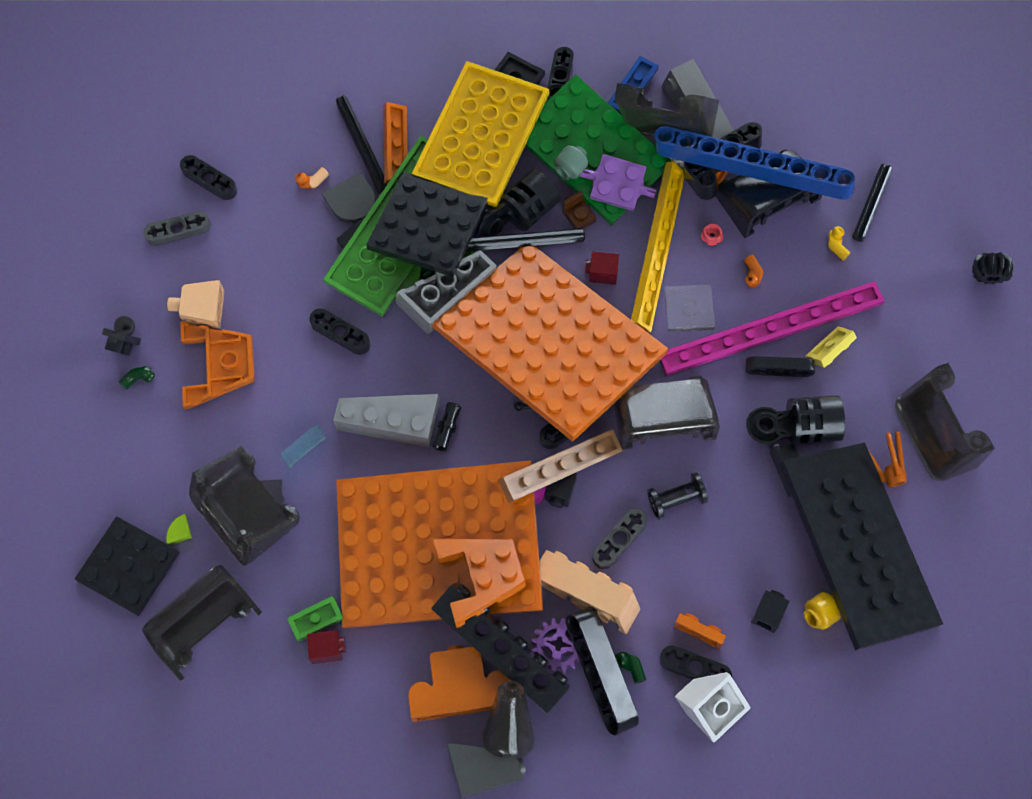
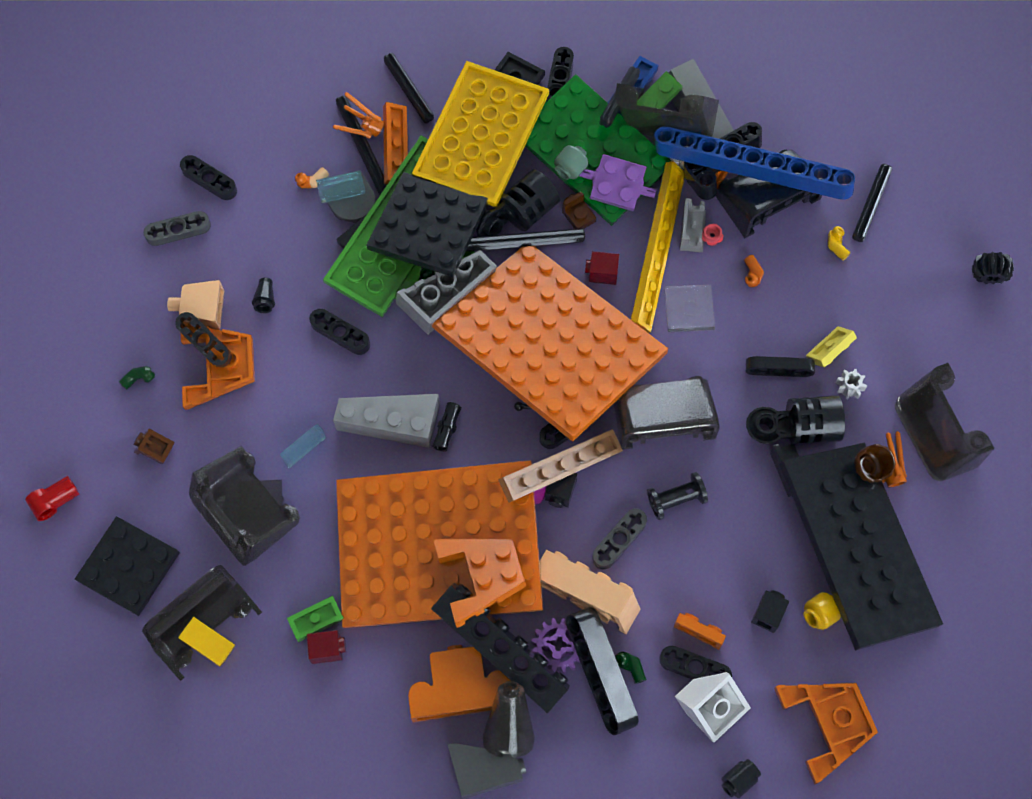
(46, 501): none -> red piece
(121, 339): black hips -> none
(153, 445): none -> reddish brown bracket
(179, 531): lime tile -> none
(196, 323): none -> black beam
(206, 641): none -> yellow tile
(264, 297): none -> black cone
(340, 186): none -> clear light blue tile
(371, 123): none -> orange plant
(408, 88): none -> black axle
(612, 108): none -> black axle
(660, 92): none -> bright green plate
(692, 226): none -> light grey hinge
(740, 778): none -> black brick
(771, 328): dark pink plate -> none
(840, 716): none -> orange wing
(853, 386): none -> white gear
(874, 463): none -> reddish brown hair

